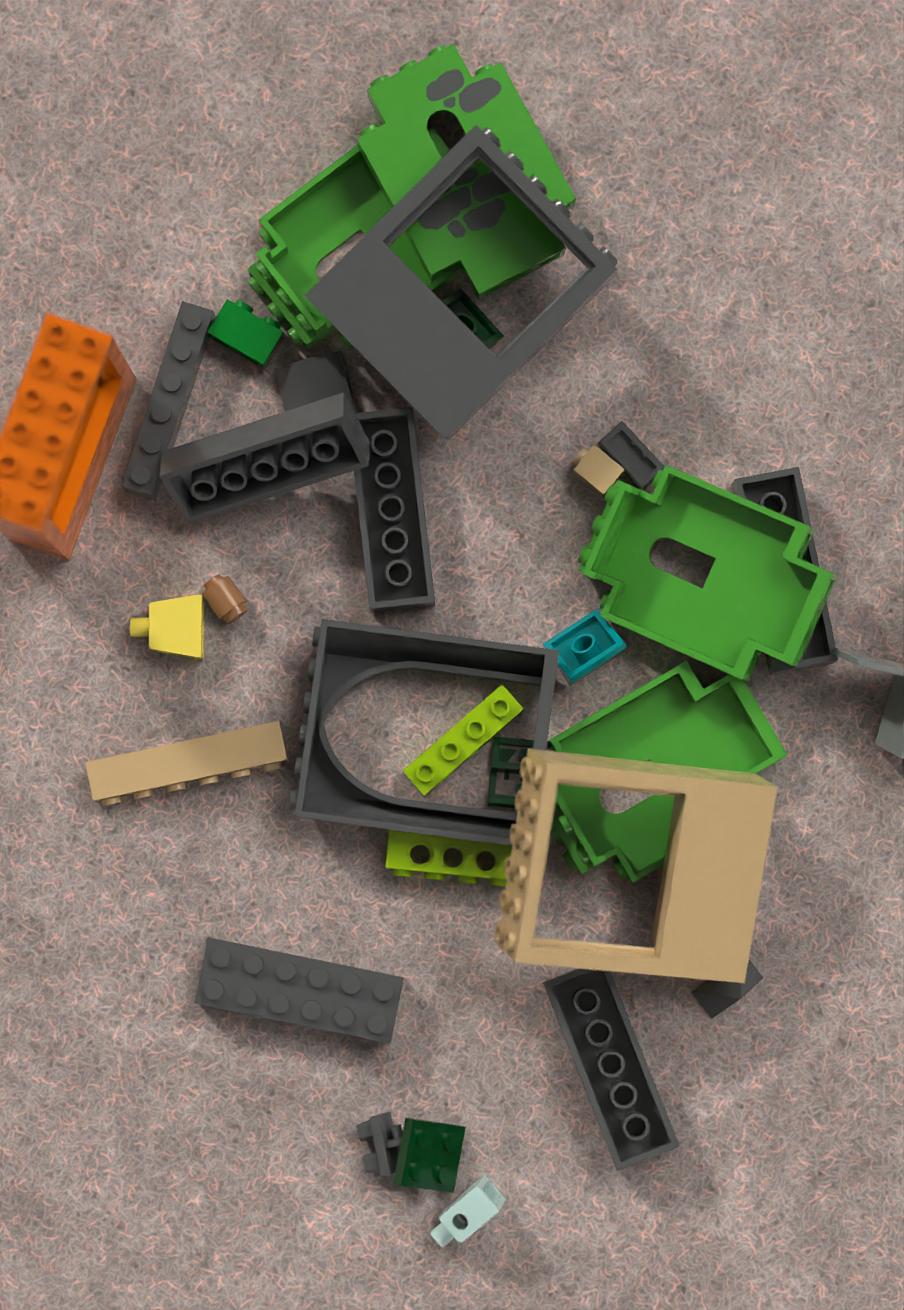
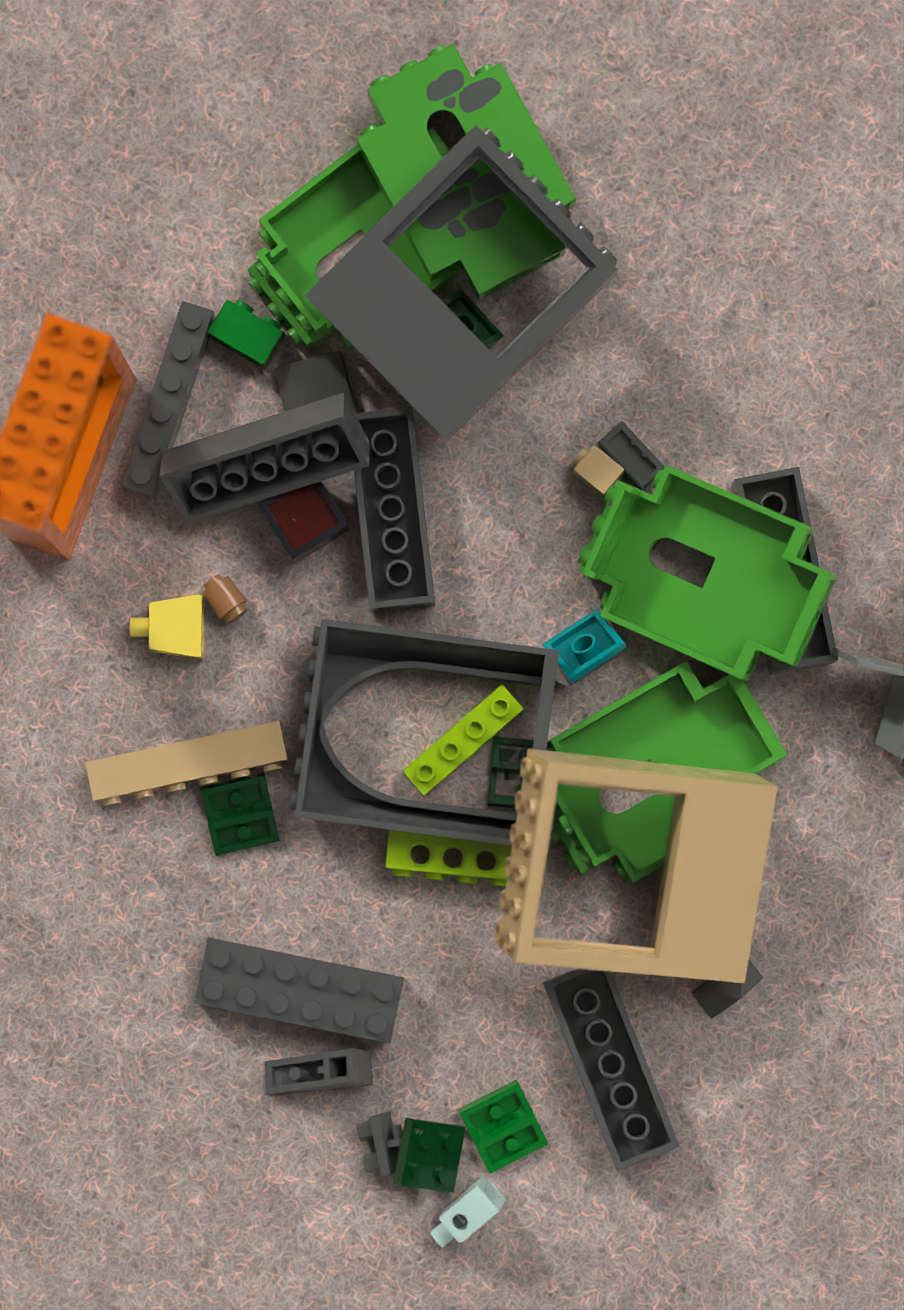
(239, 814): none -> dark green slope
(304, 519): none -> clear red piece
(319, 1072): none -> dark grey slope
(503, 1126): none -> green slope

